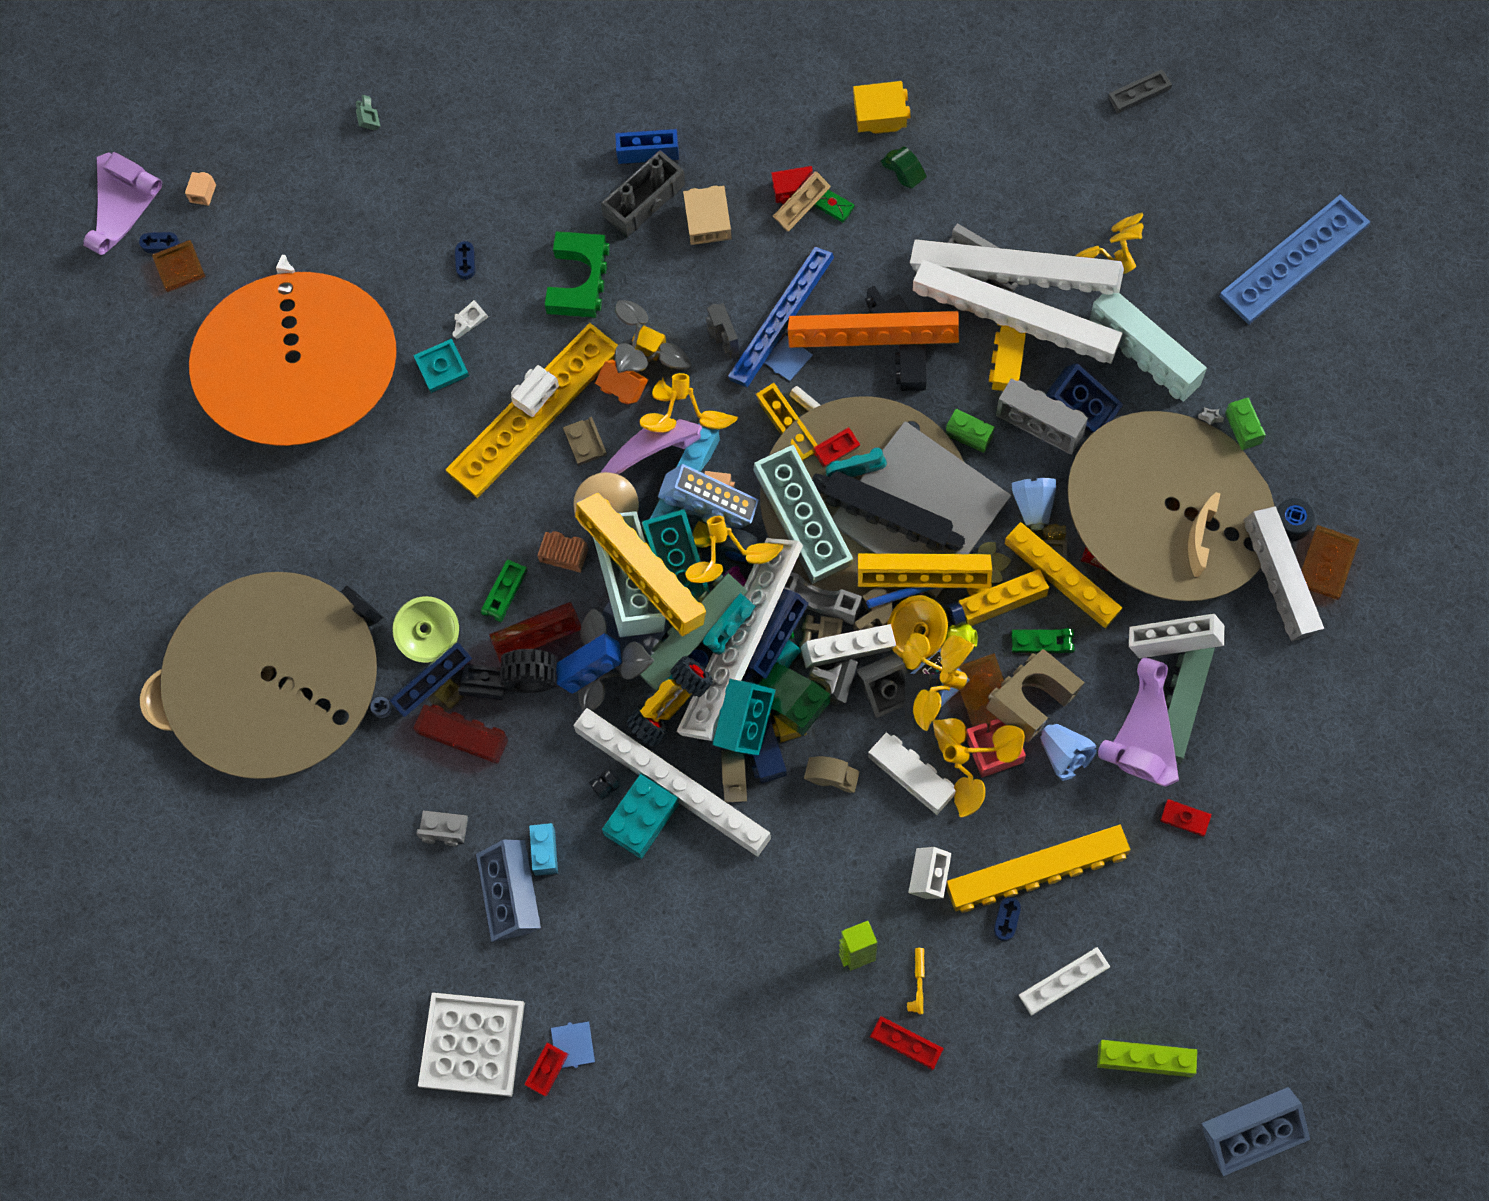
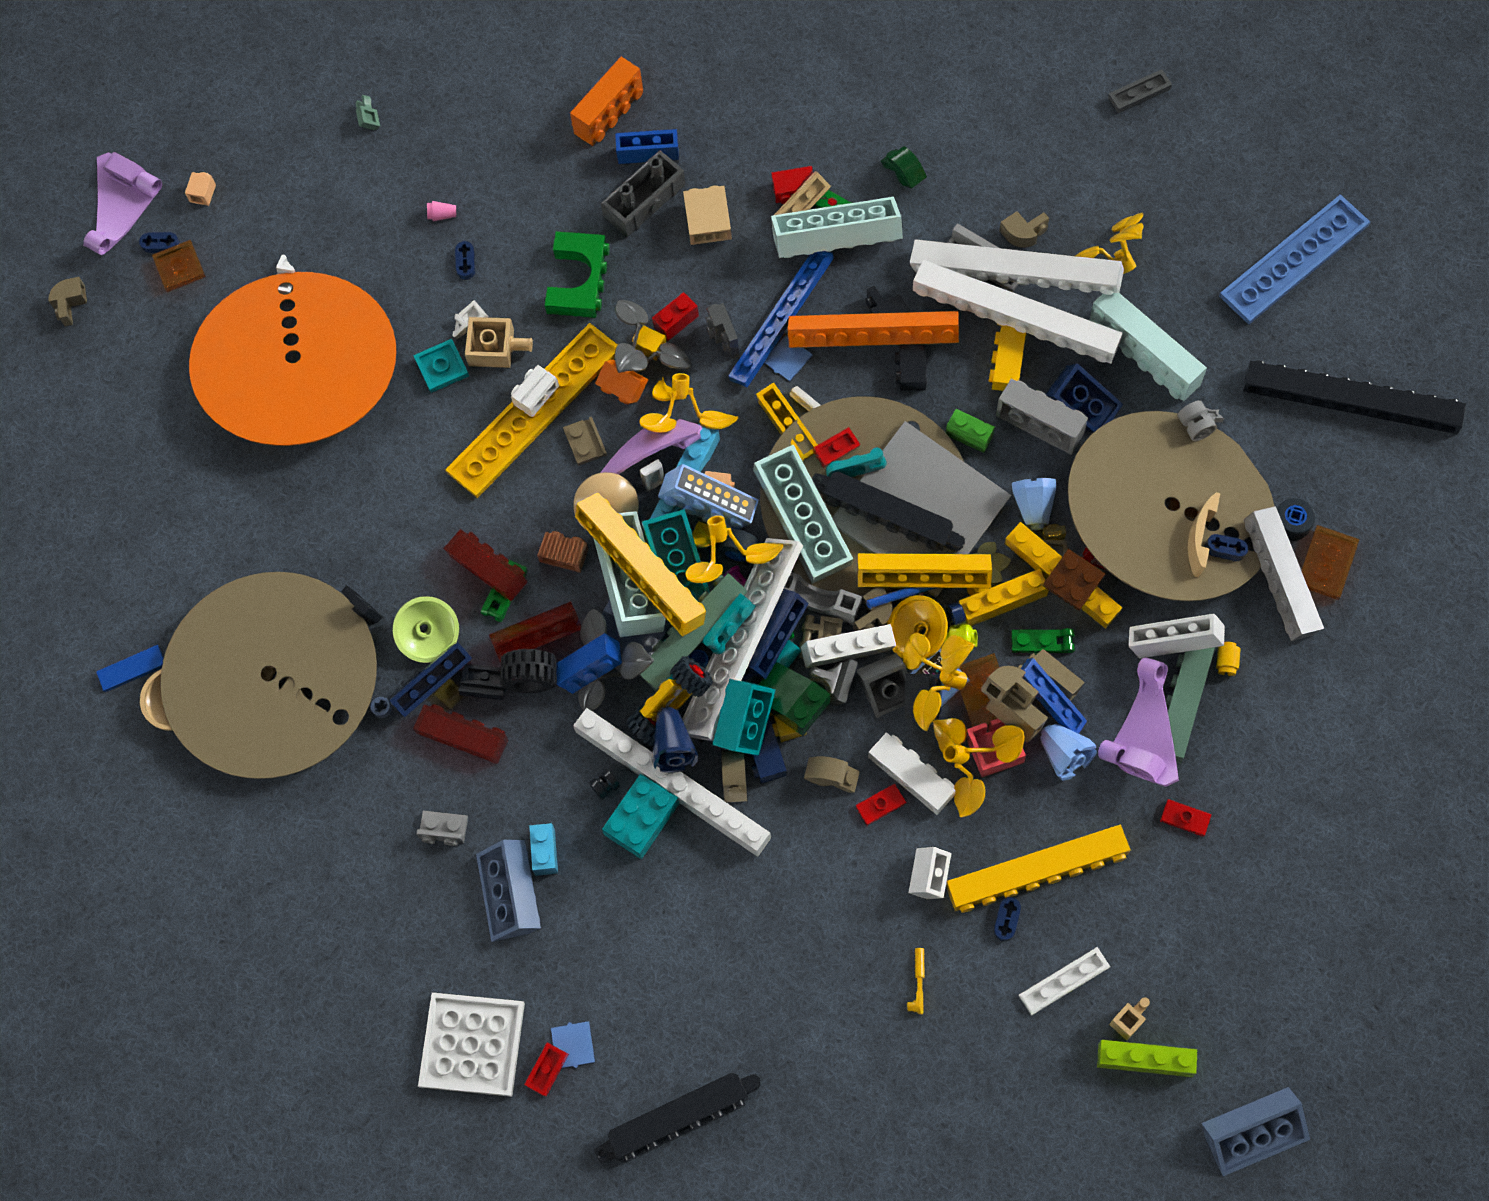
(67, 294): none -> dark tan brick
(131, 668): none -> blue tile
(440, 211): none -> bright pink cone
(485, 564): none -> clear red brick
(493, 342): none -> tan brick
(607, 101): none -> orange brick
(652, 475): none -> white tile
(672, 743): none -> dark blue cone
(675, 316): none -> red brick
(676, 1116): none -> black hinge
(836, 227): none -> light aqua brick
(857, 946): lime brick -> none
(880, 804): none -> red plate
(881, 107): yellow brick -> none
(906, 1043): red tile -> none
(1009, 681): none -> dark tan brick
(1020, 232): none -> dark tan brick
(1052, 697): none -> blue plate
(1073, 579): none -> reddish brown plate
(1130, 1018): none -> tan brick
(1197, 421): none -> light grey wheel
(1226, 547): none -> dark blue beam
(1228, 659): none -> yellow brick
(1245, 423): bright green brick -> none
(1354, 397): none -> black brick

